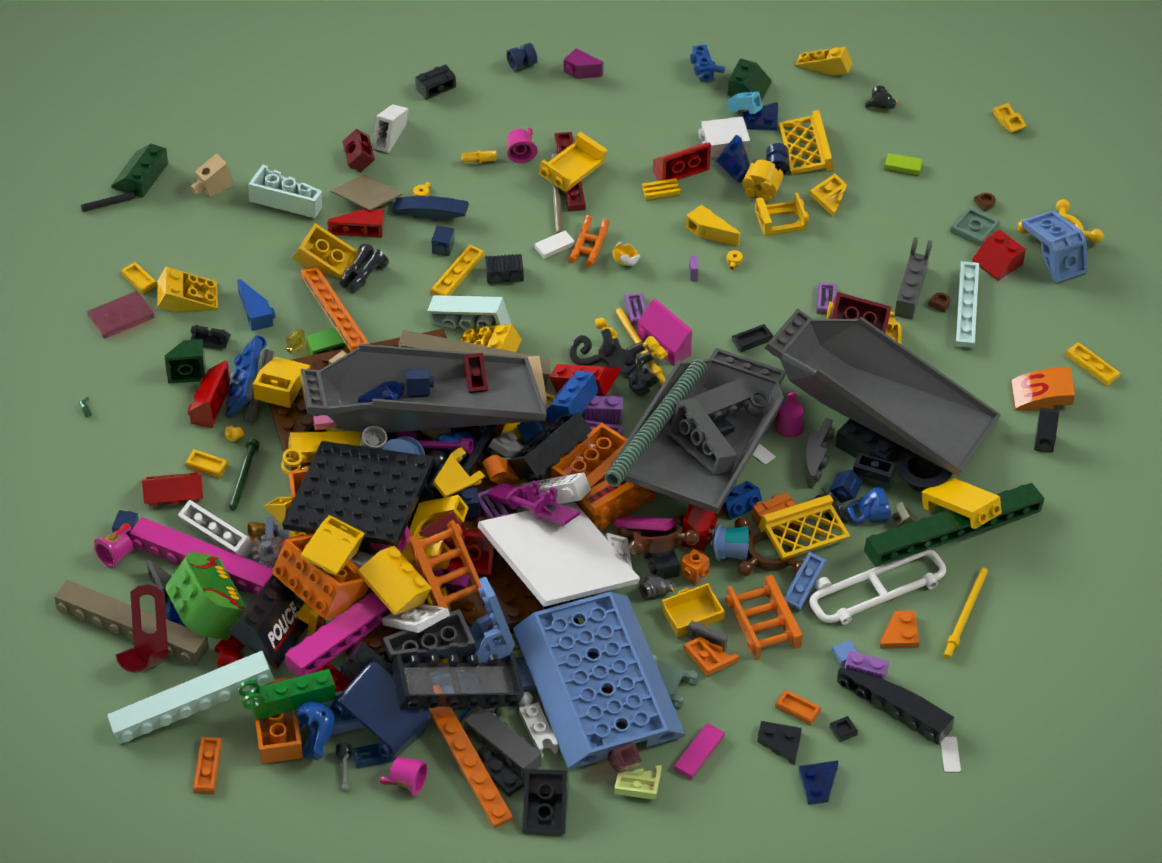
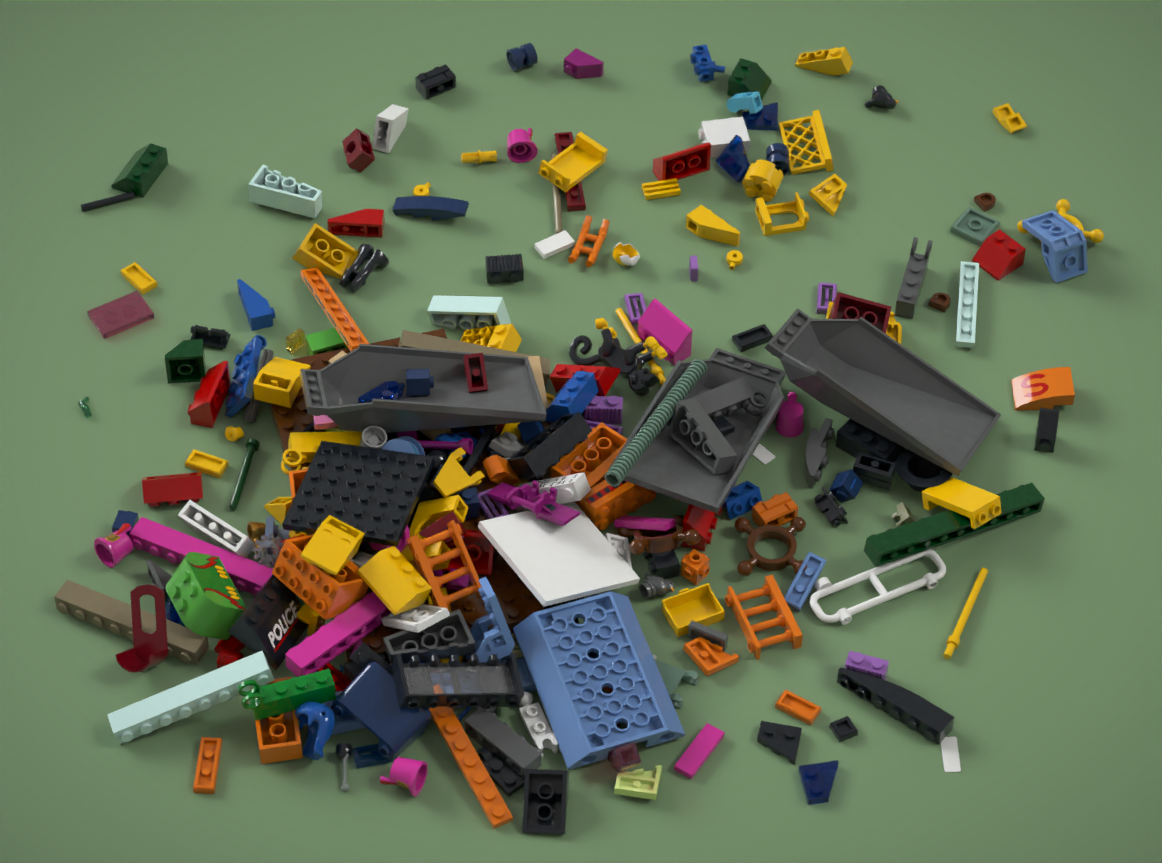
(185, 292): yellow slope -> none
(212, 177): tan torso -> none
(366, 192): dark tan piece -> none
(443, 240): dark blue brick -> none
(458, 271): yellow tile -> none
(730, 543): medium blue hat -> none
(799, 512): yellow fence -> none
(842, 650): medium blue tile -> none
(872, 506): blue piece -> none
(901, 631): orange wing -> none
(903, 164): lime tile -> none
(1092, 364): yellow tile -> none

